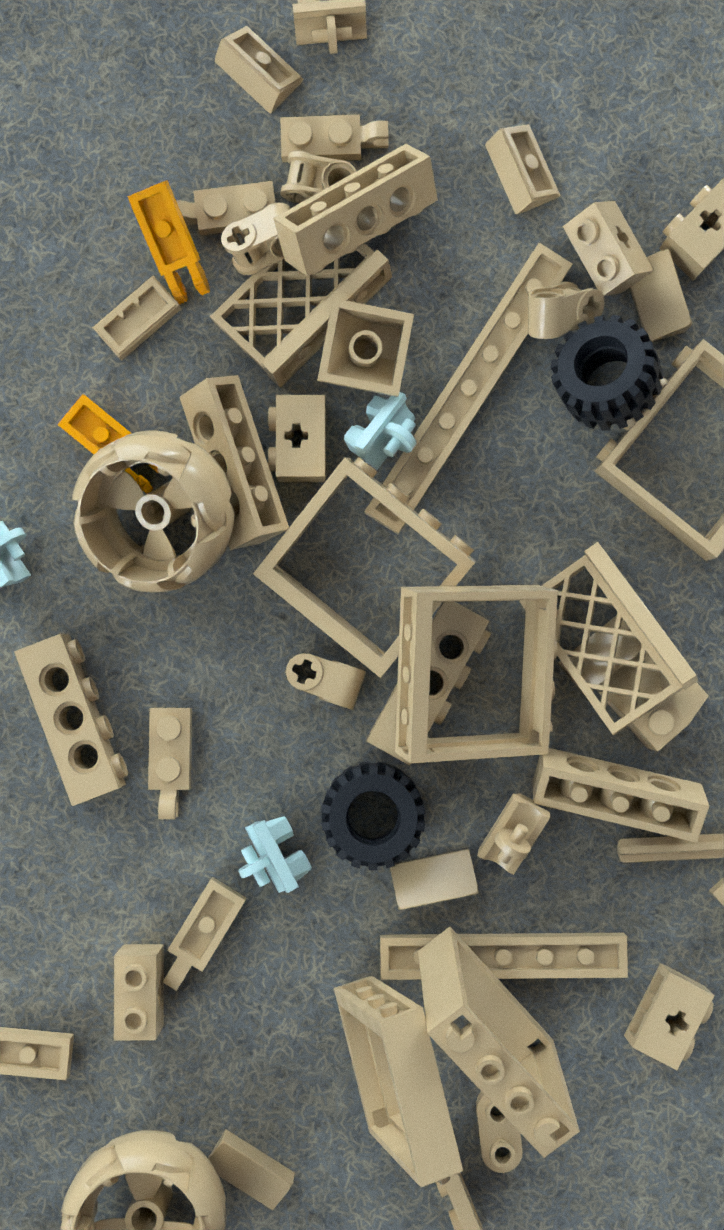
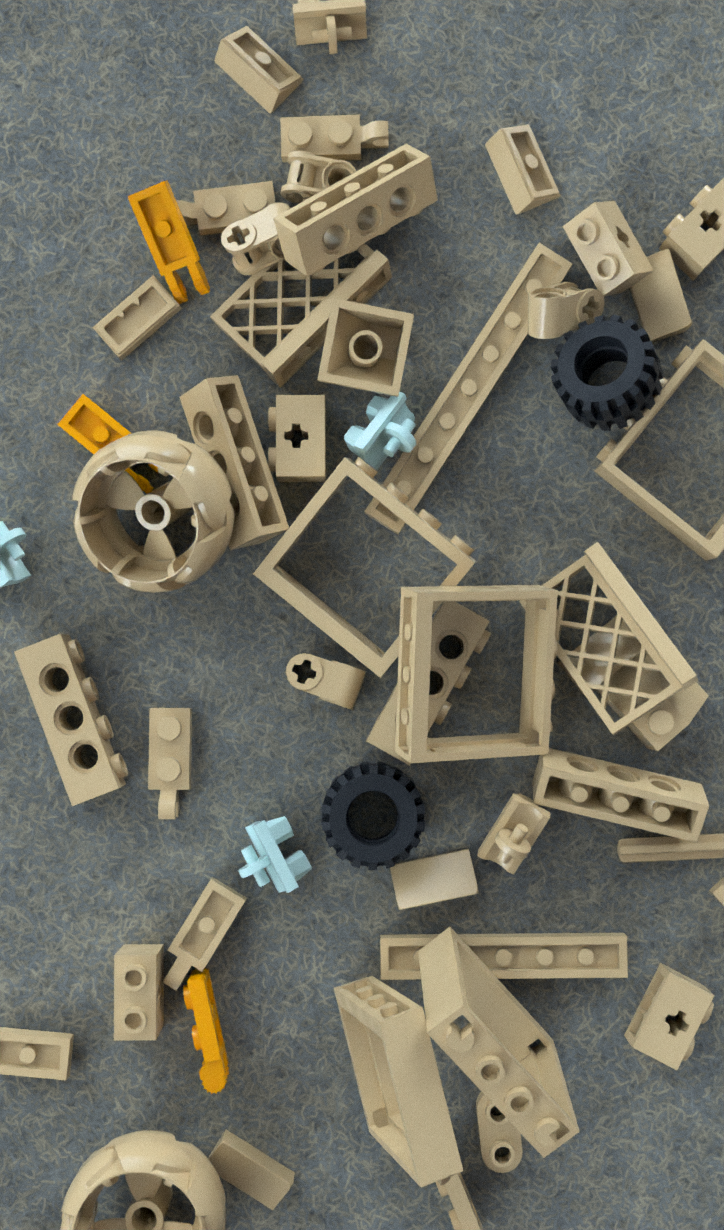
(207, 1032): none -> light orange hinge

